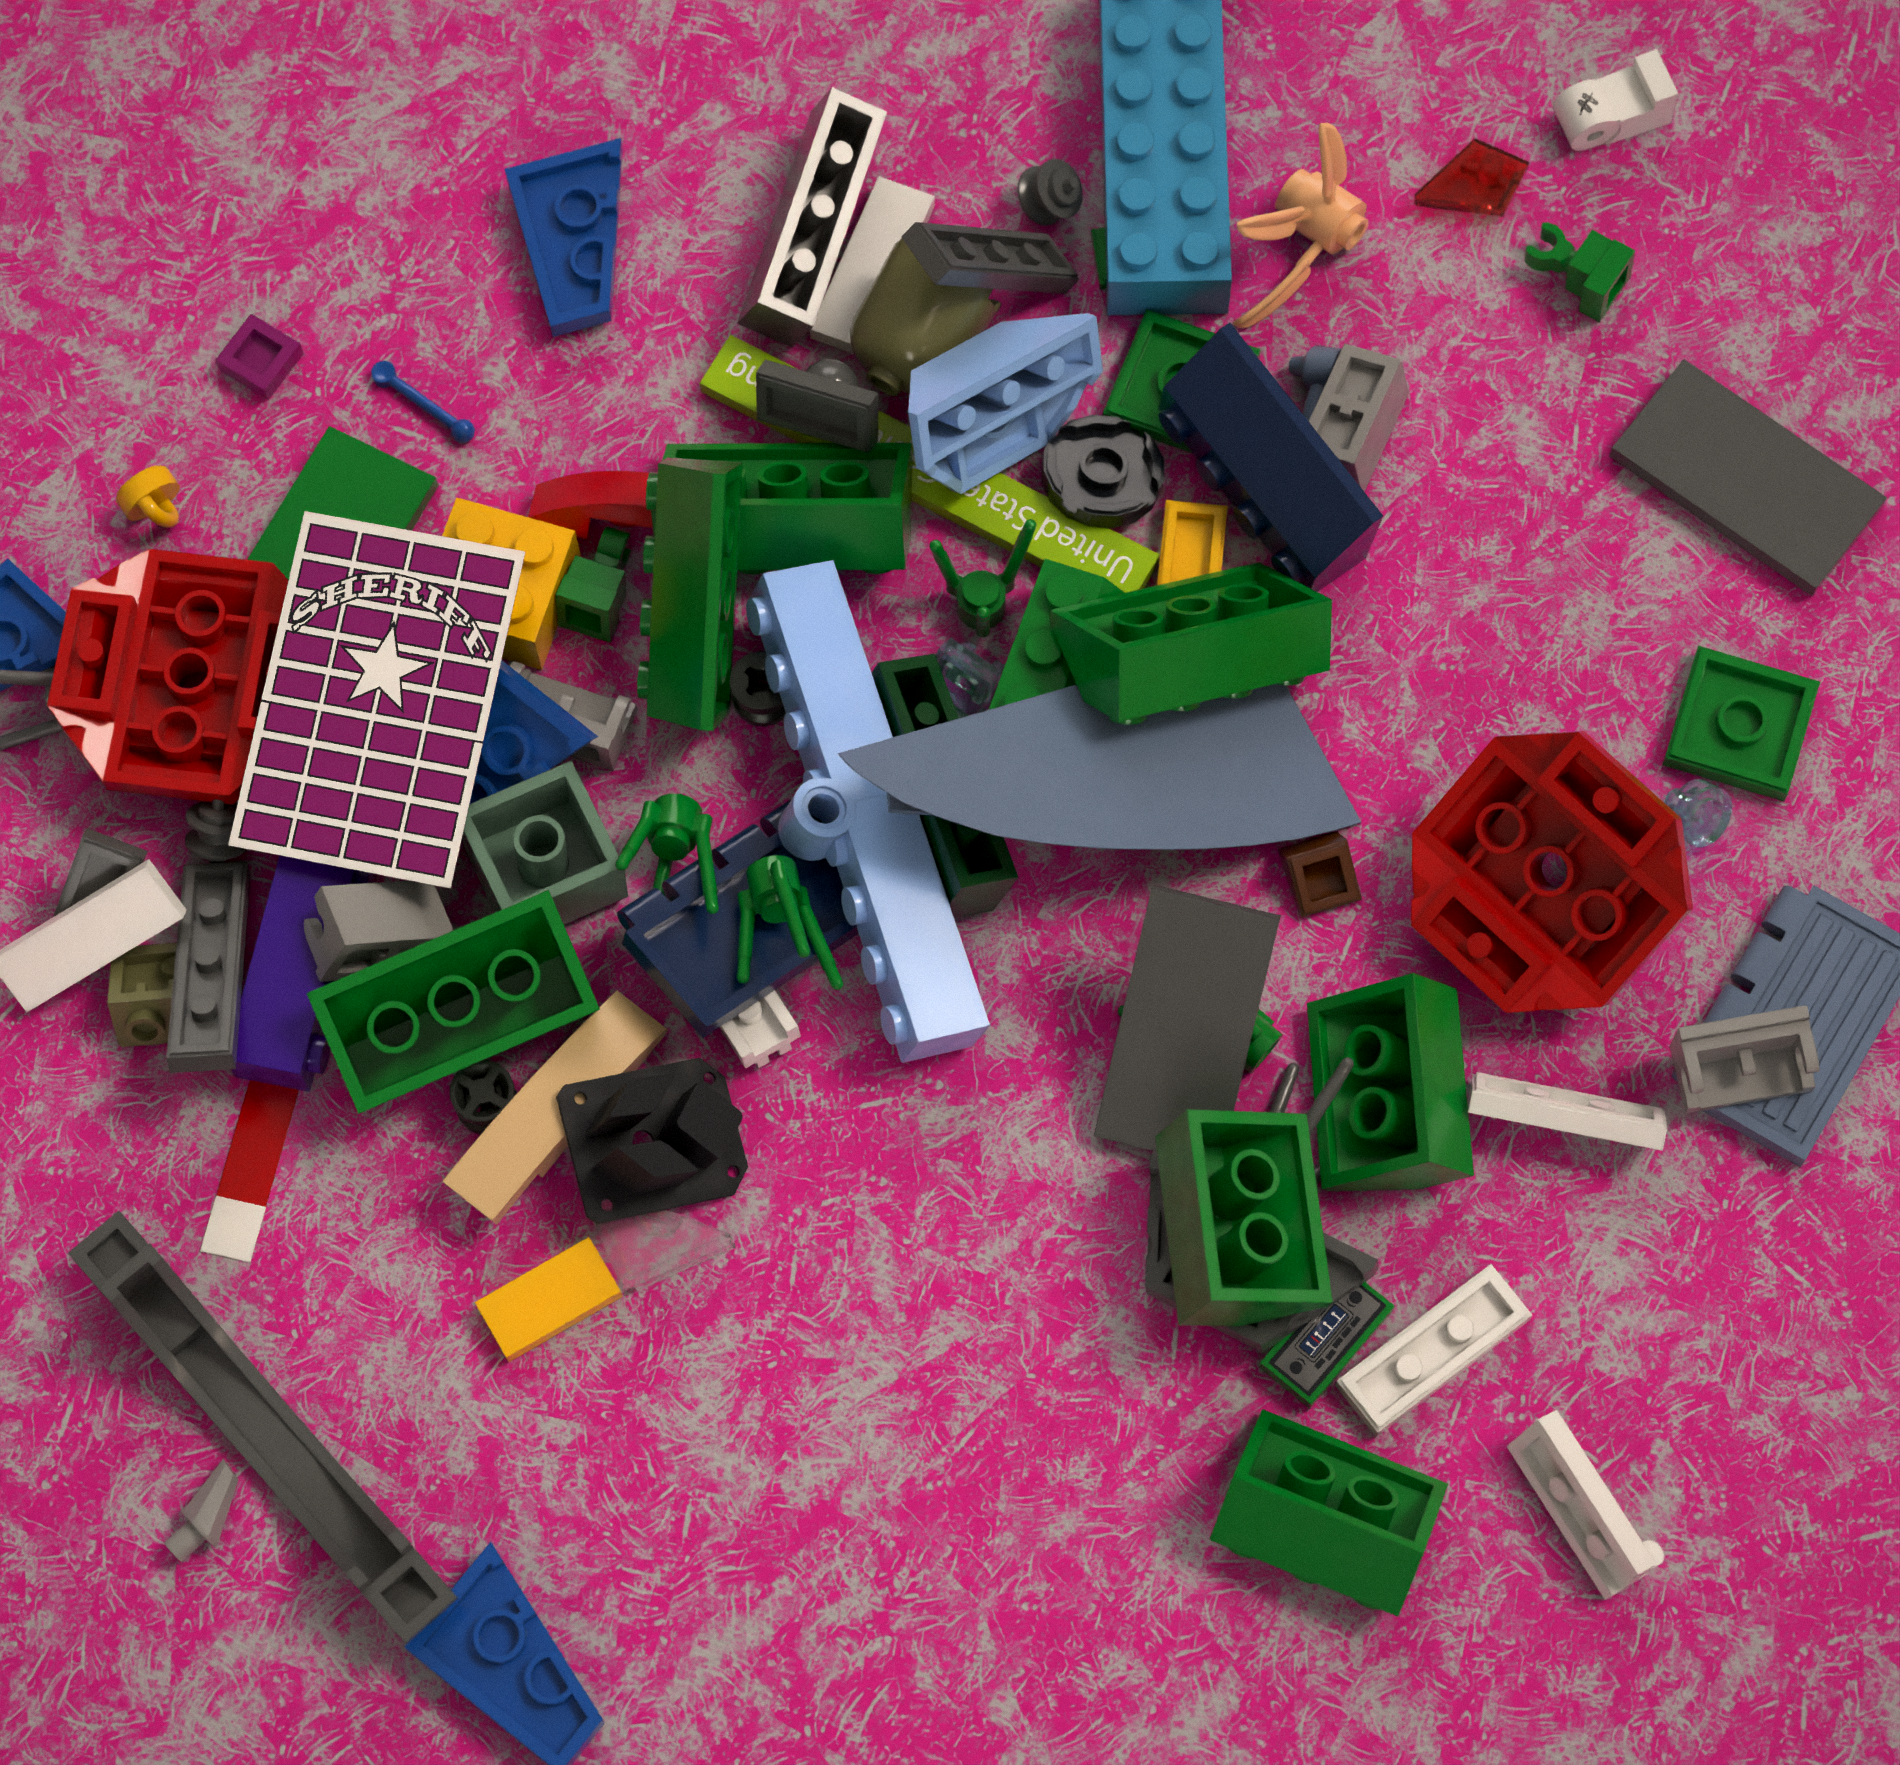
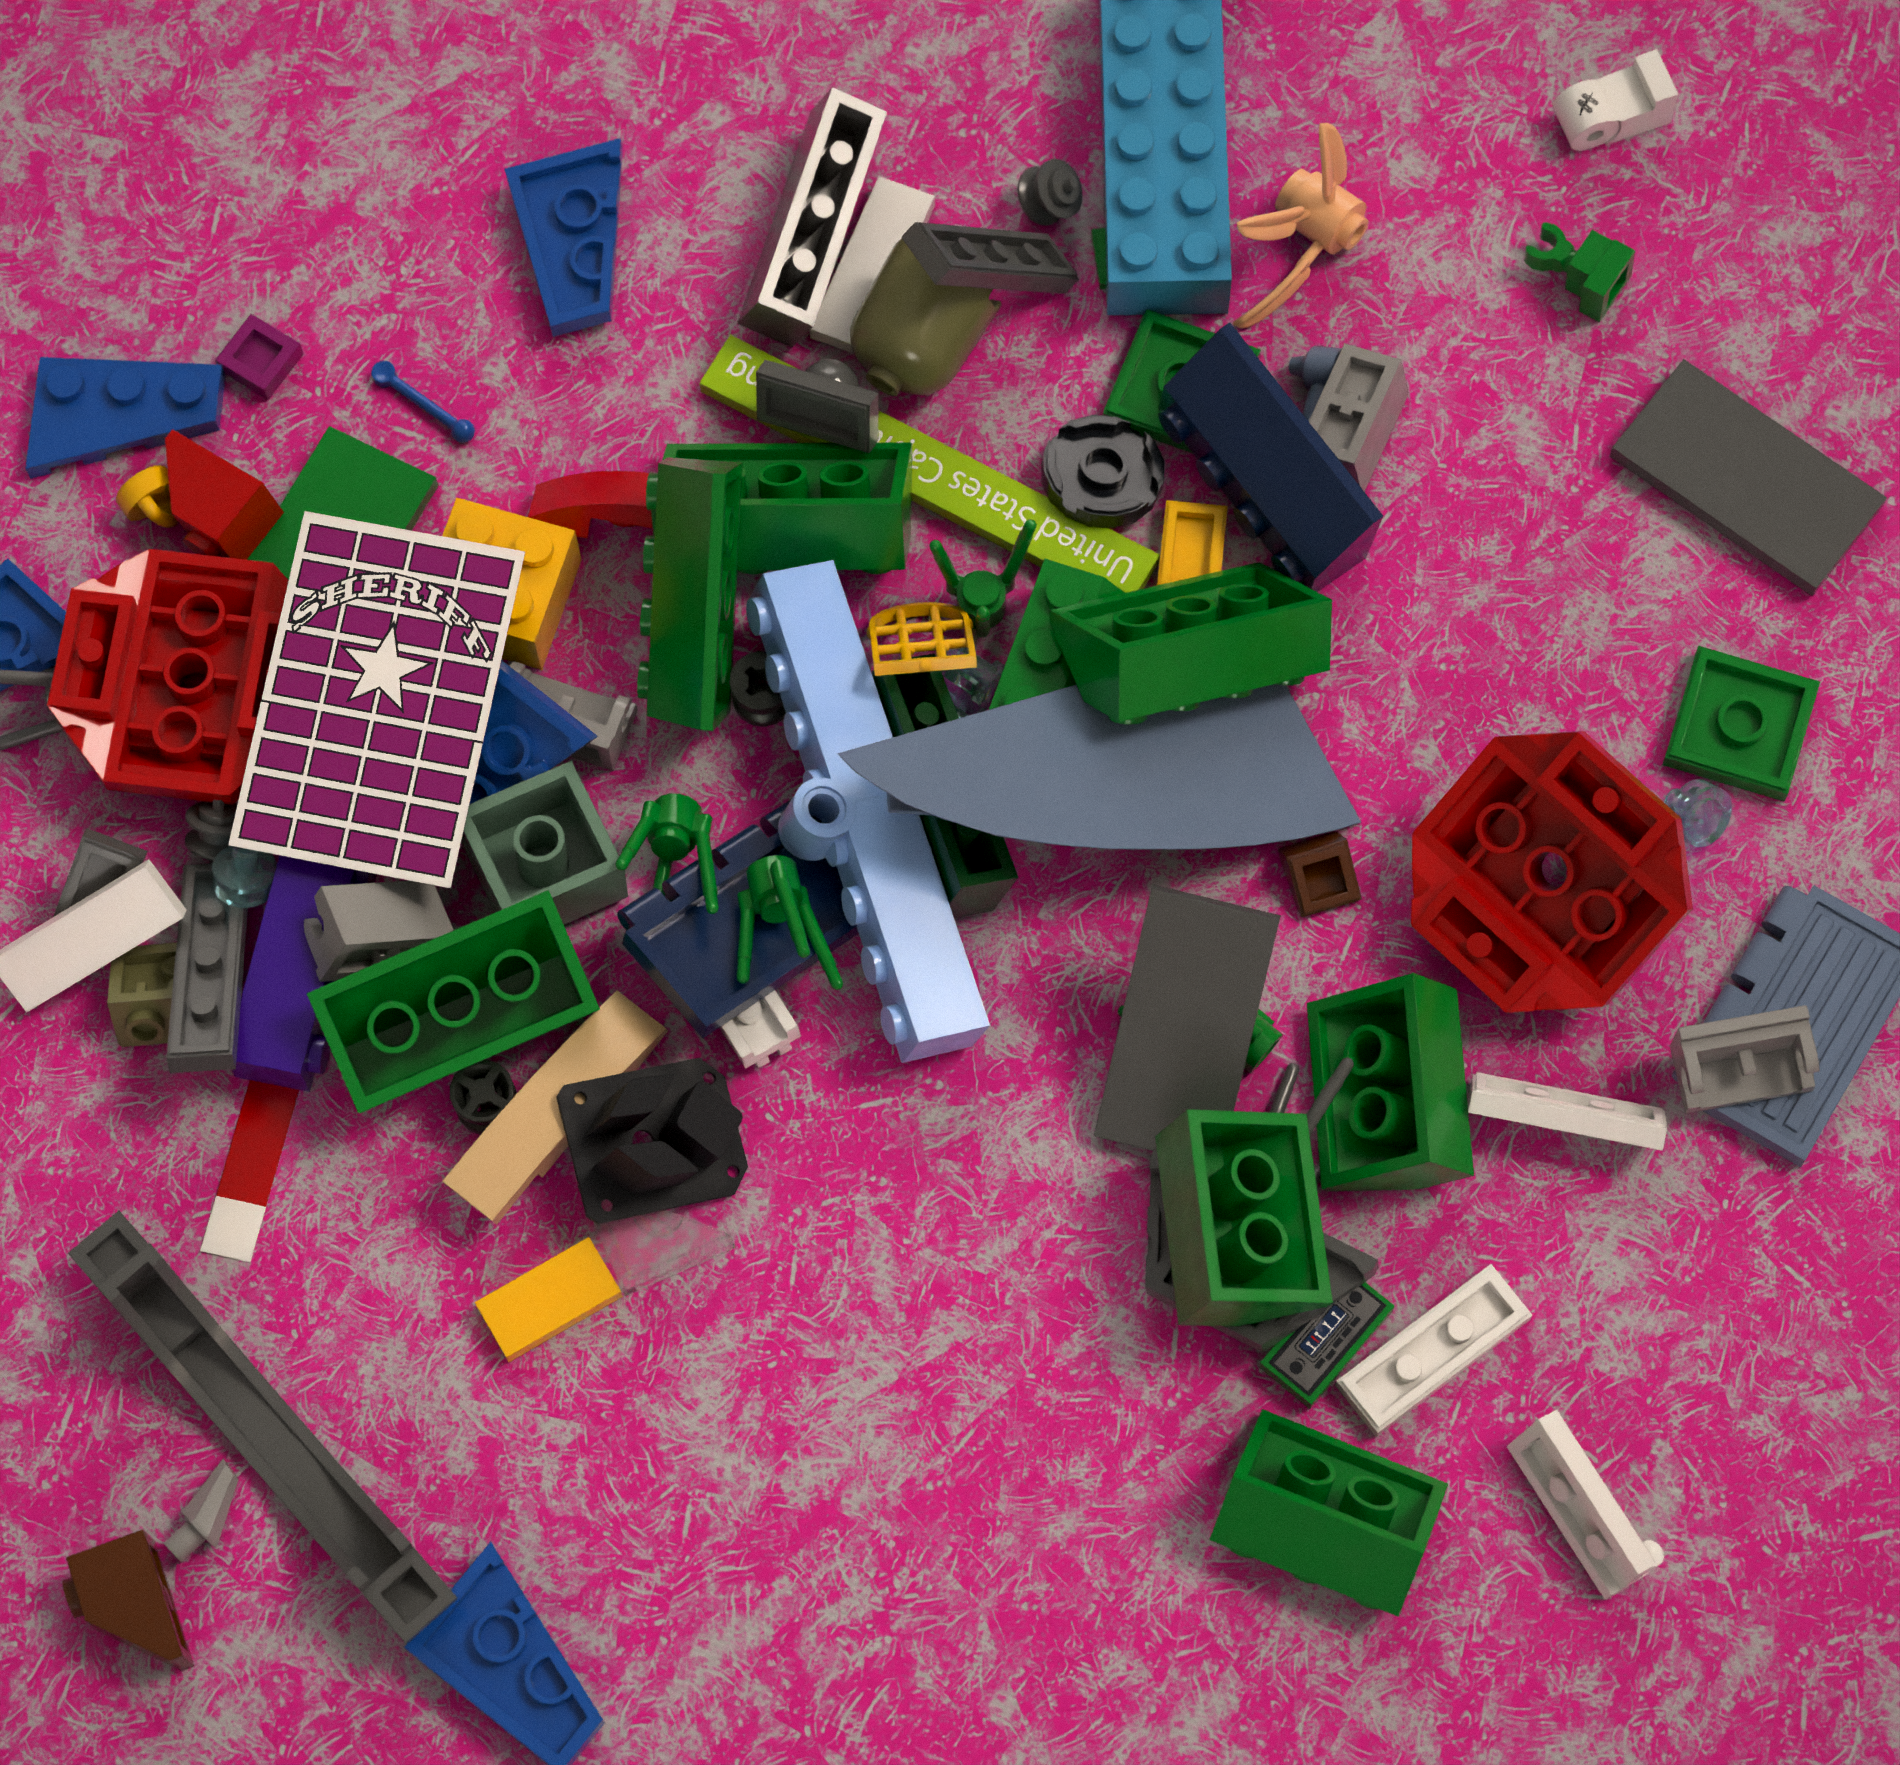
(117, 404): none -> blue wing
(128, 1597): none -> reddish brown slope
(216, 501): none -> red slope
(243, 876): none -> clear light blue tile
(595, 589): green piece -> none
(935, 610): none -> yellow window
(1000, 396): light blue wedge -> none
(1475, 181): clear red piece -> none

